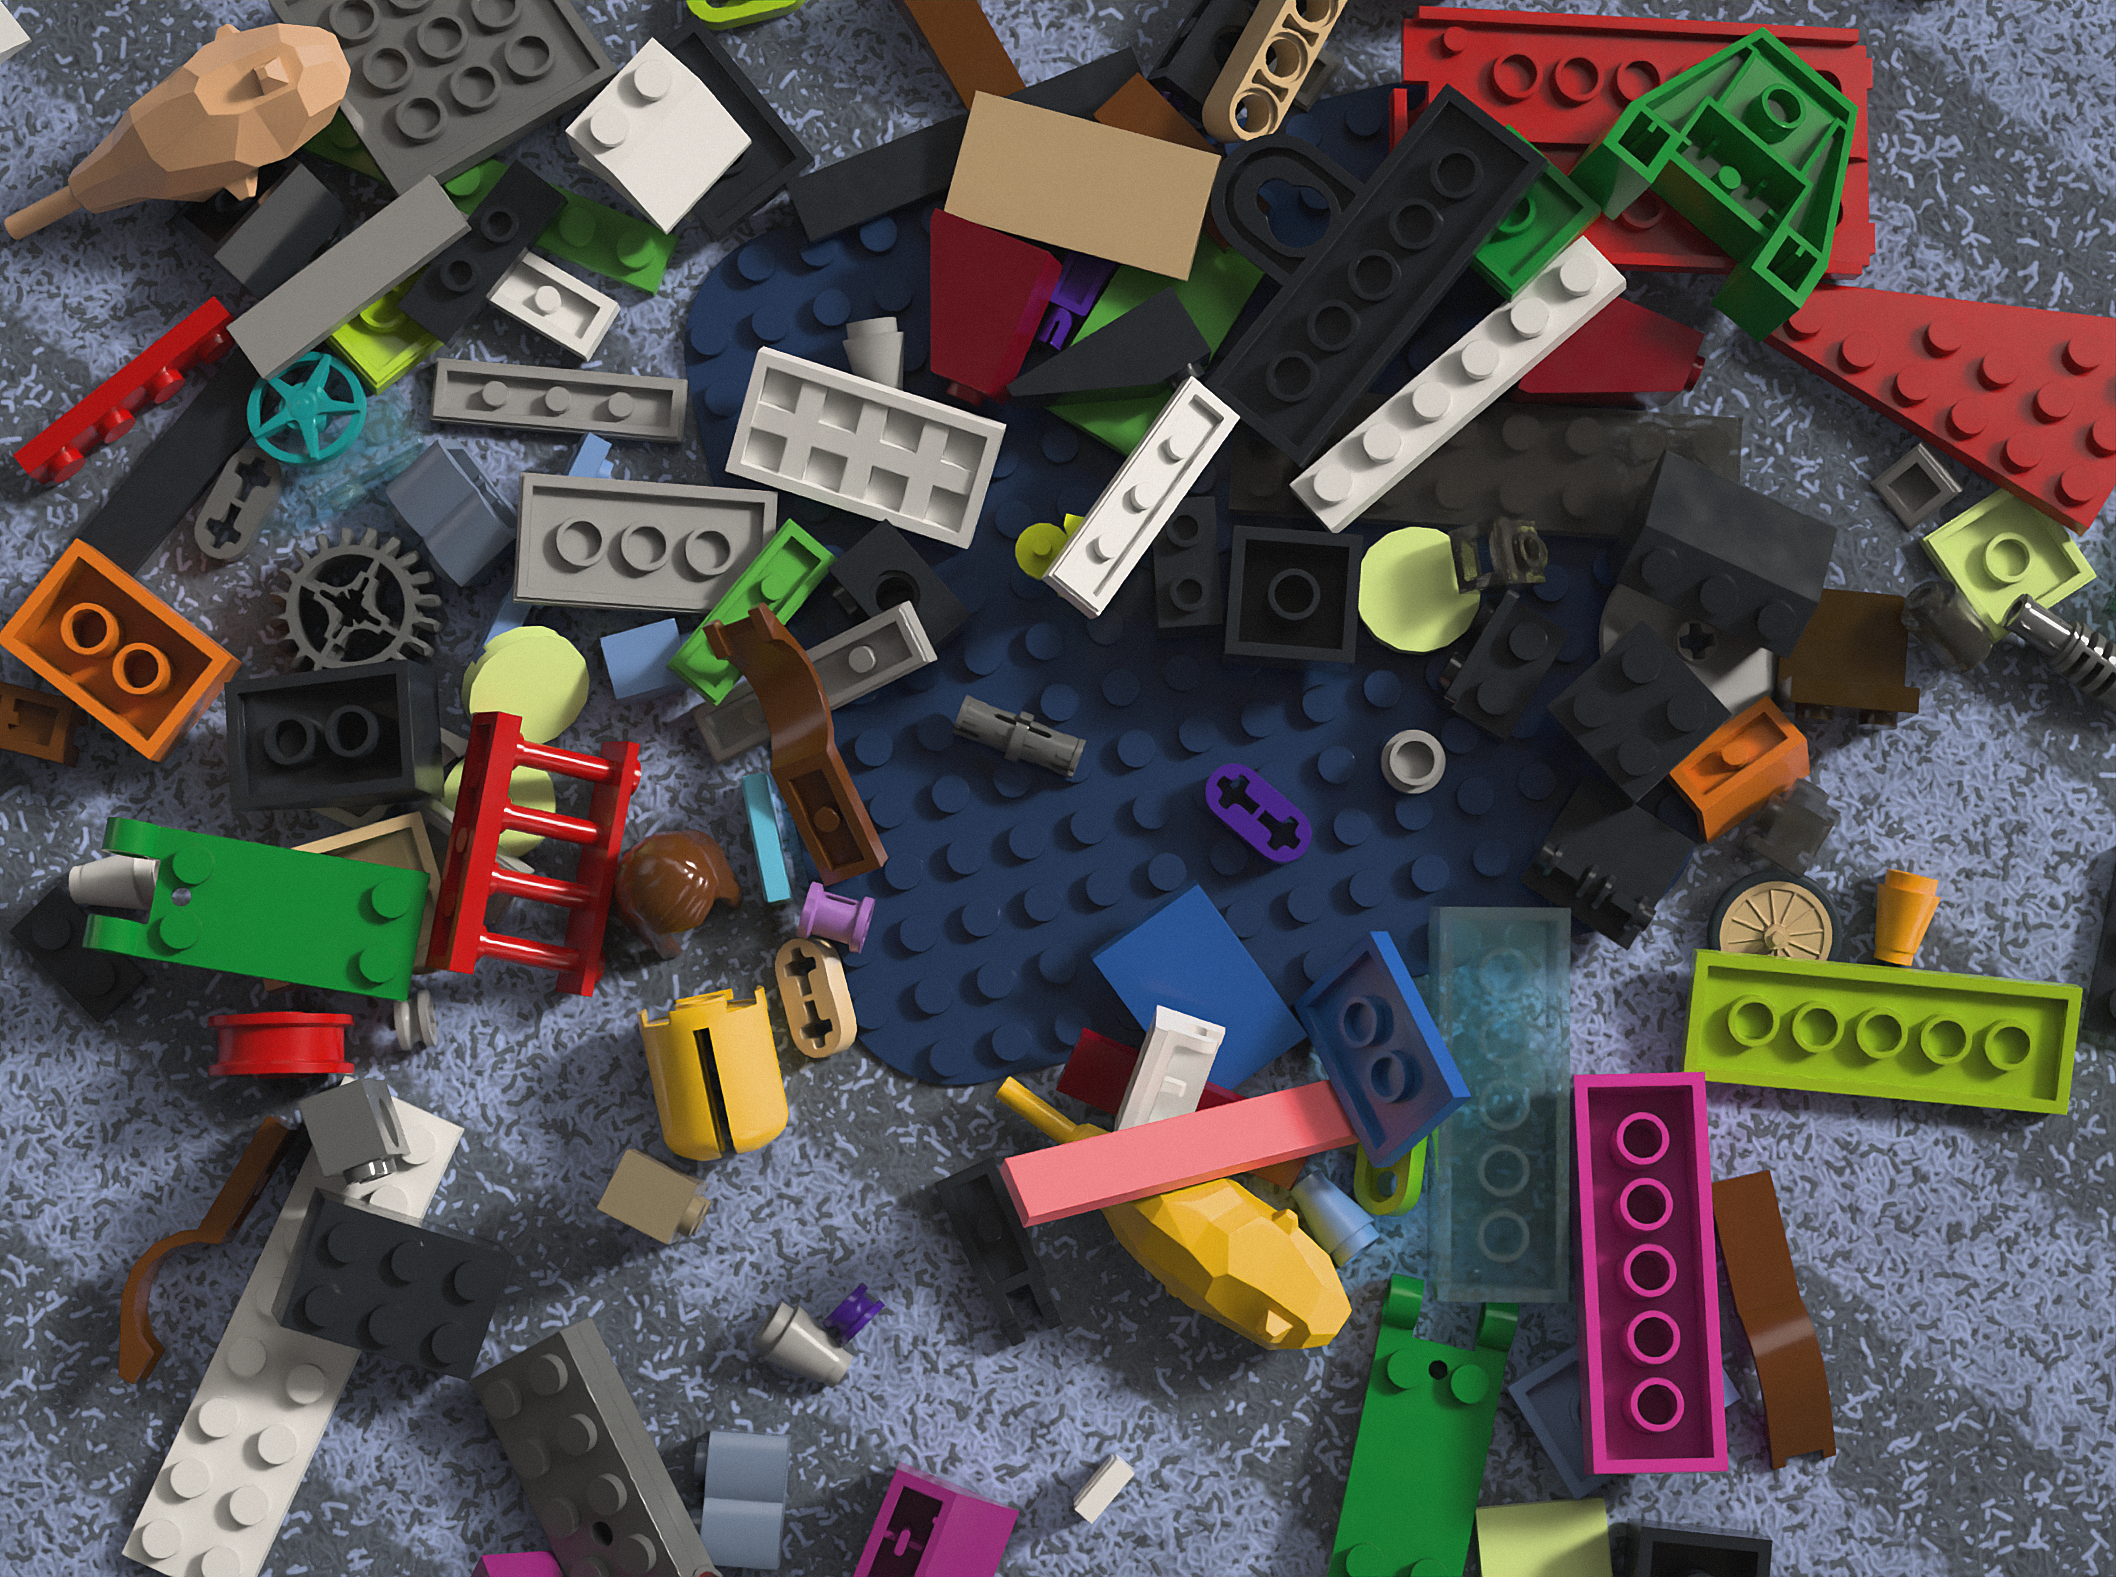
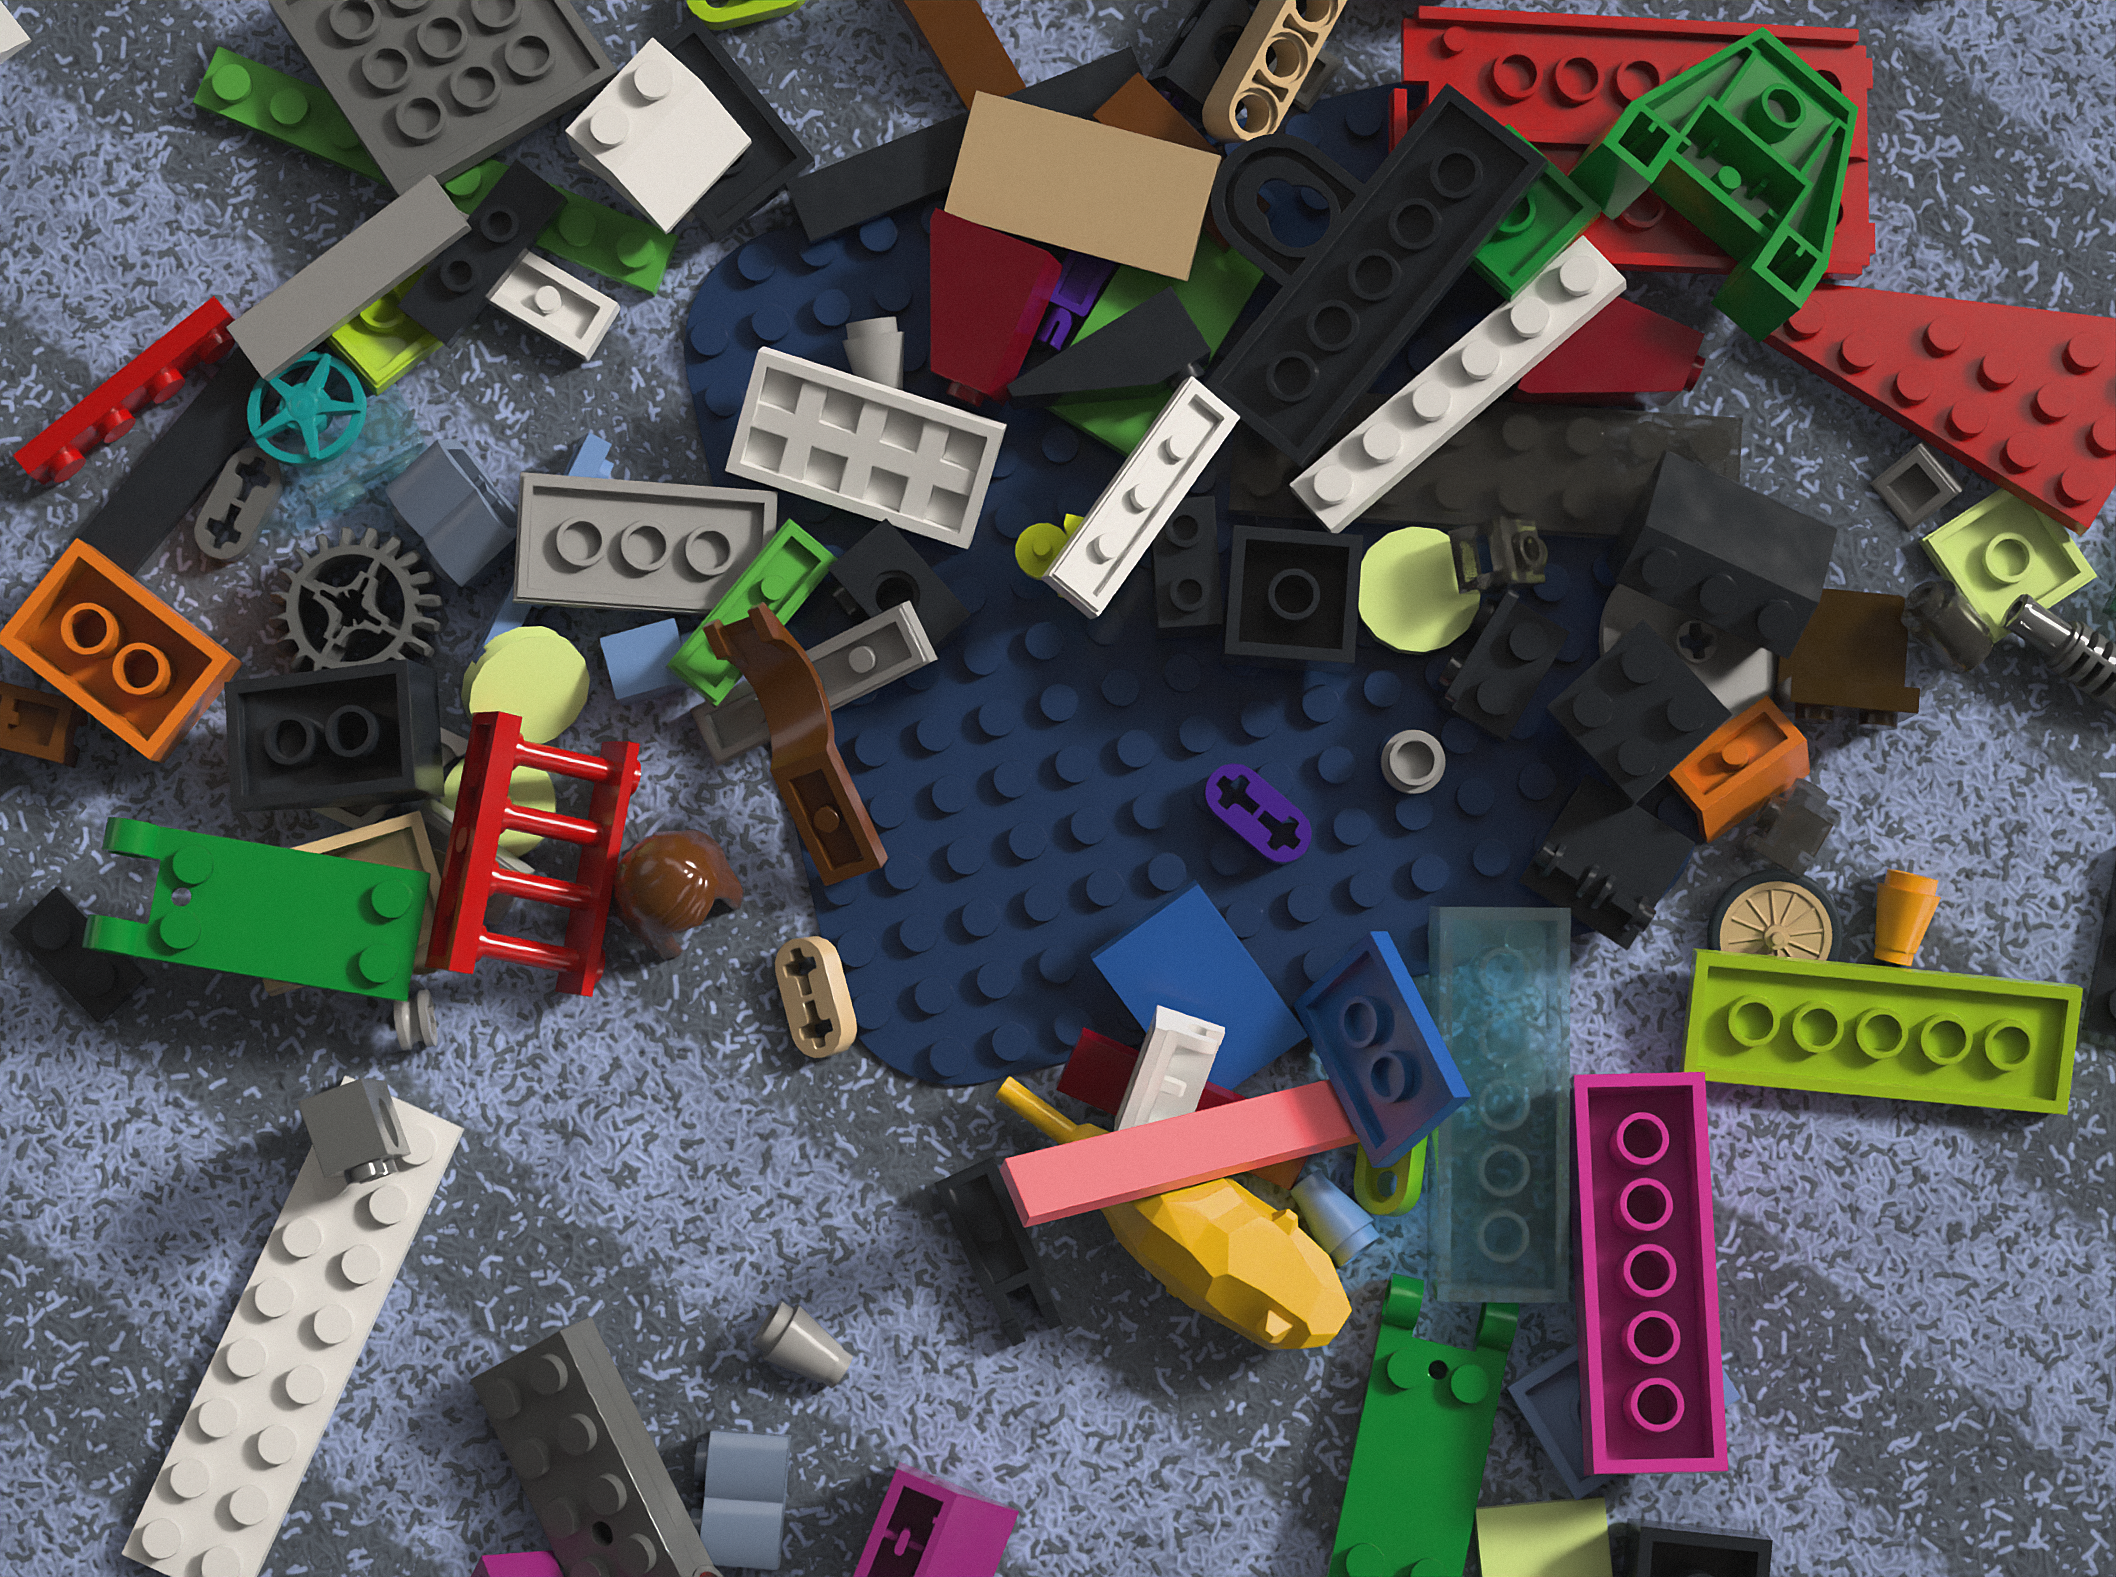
(115, 882): white cone -> none
(138, 1344): reddish brown piece -> none
(208, 124): light nougat piece -> none
(269, 235): black slope -> none
(280, 1045): red wheel -> none
(391, 1284): black brick -> none
(559, 401): light grey tile -> none
(655, 1197): dark tan brick -> none
(745, 1068): yellow cylinder -> none
(766, 839): medium azure tile -> none
(836, 917): medium lavender bush -> none
(853, 1314): dark purple bush -> none
(1019, 736): dark grey pin -> none
(1102, 1487): white tile -> none
(1773, 1317): reddish brown piece -> none

